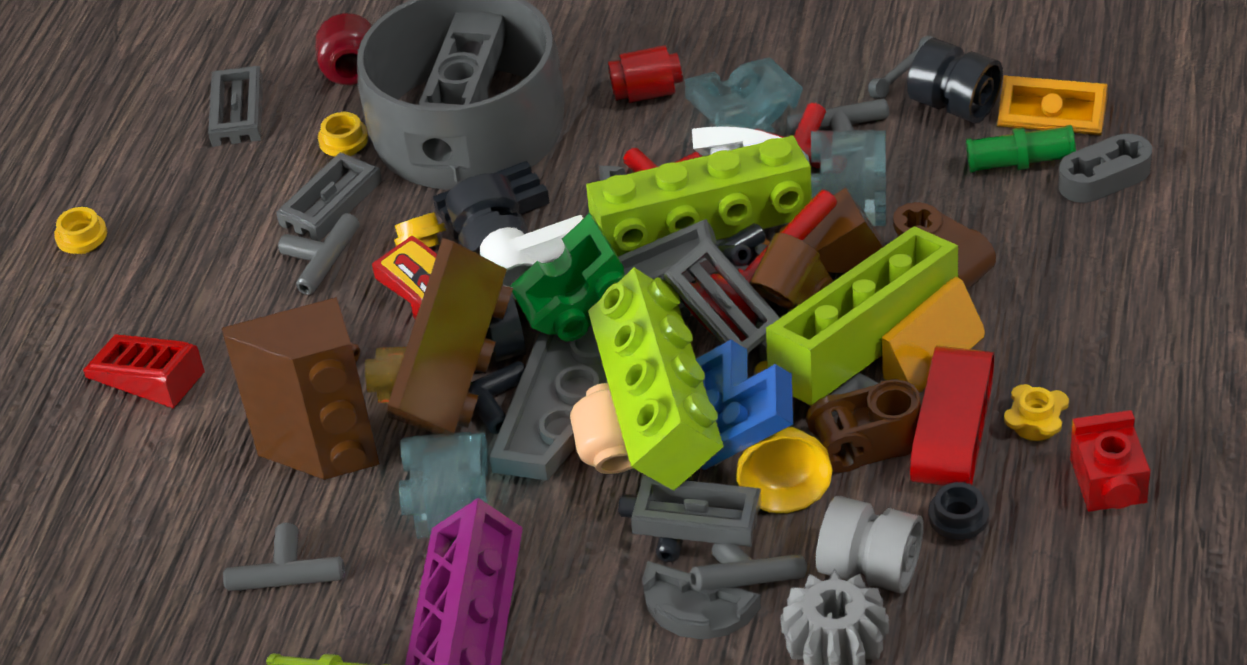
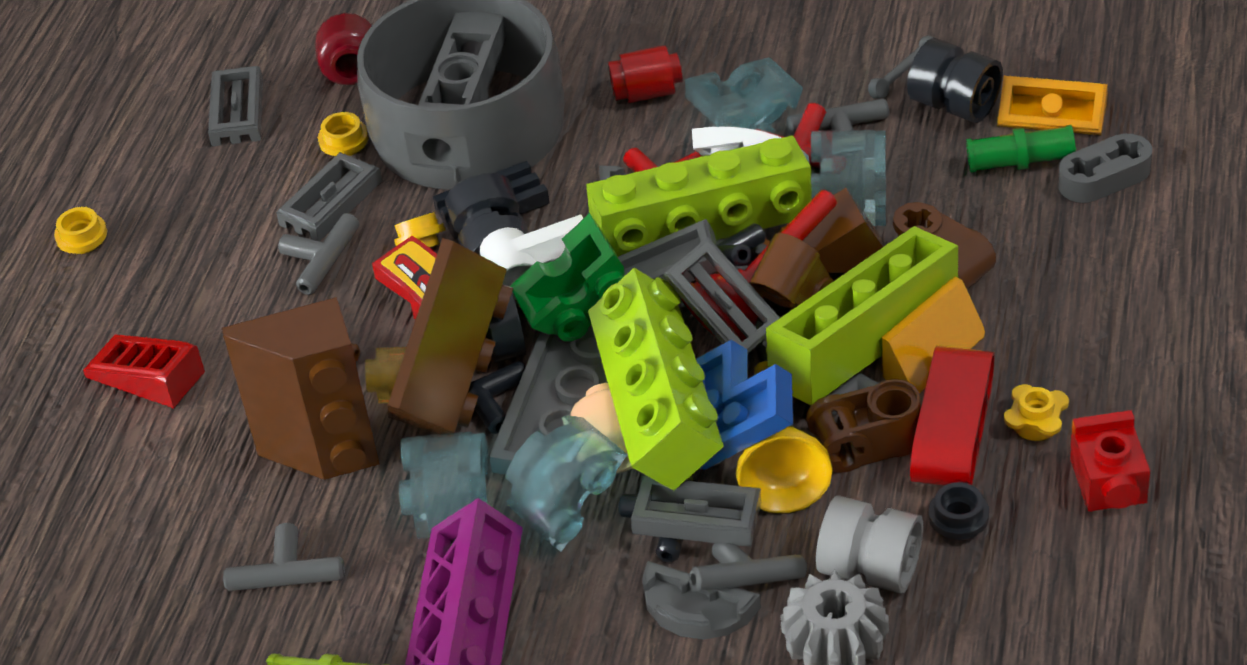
(557, 475): none -> clear light blue cylinder

